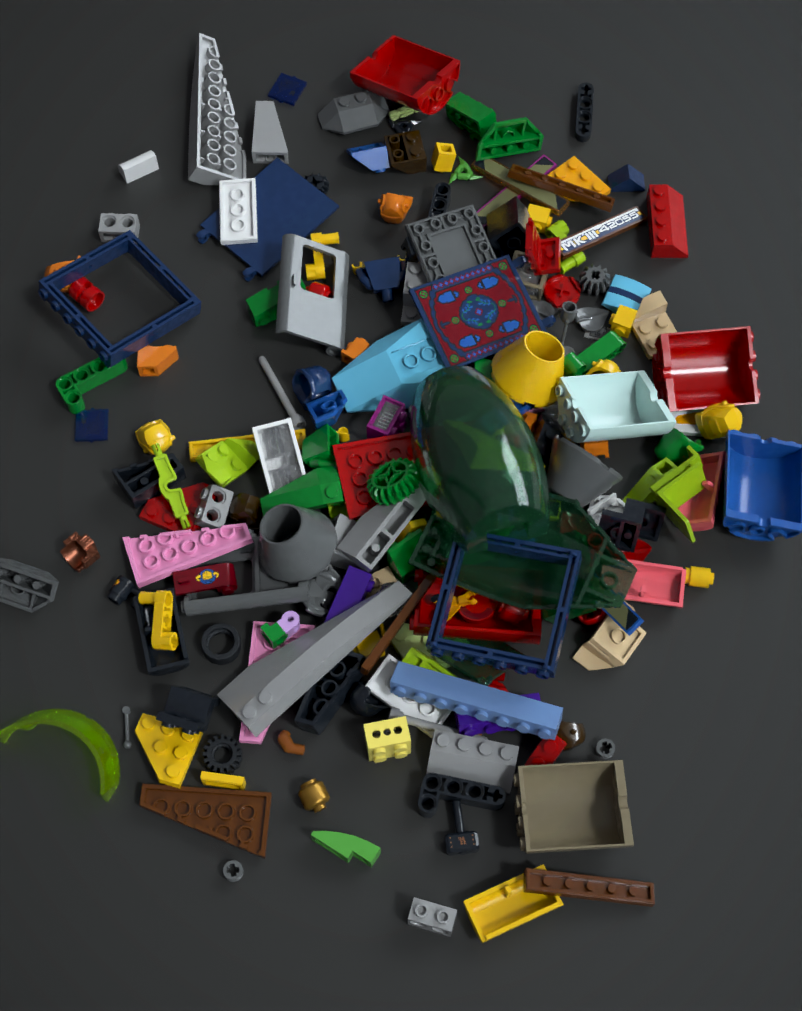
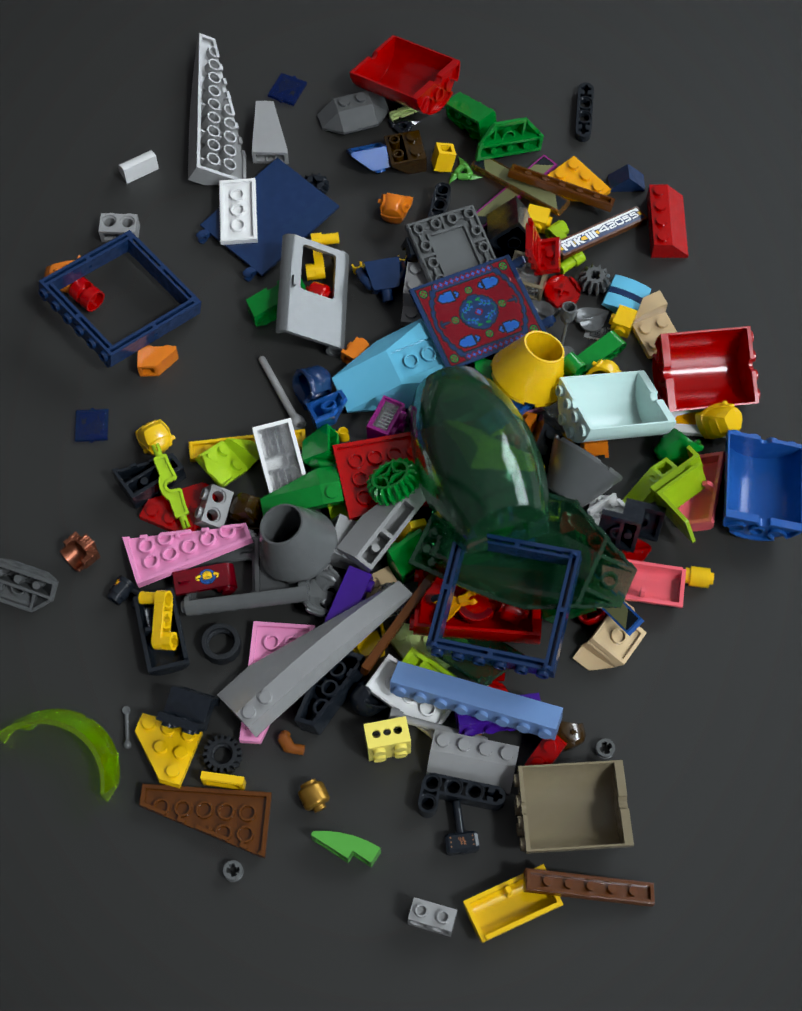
(92, 378): green beam -> none
(281, 629): leg -> none

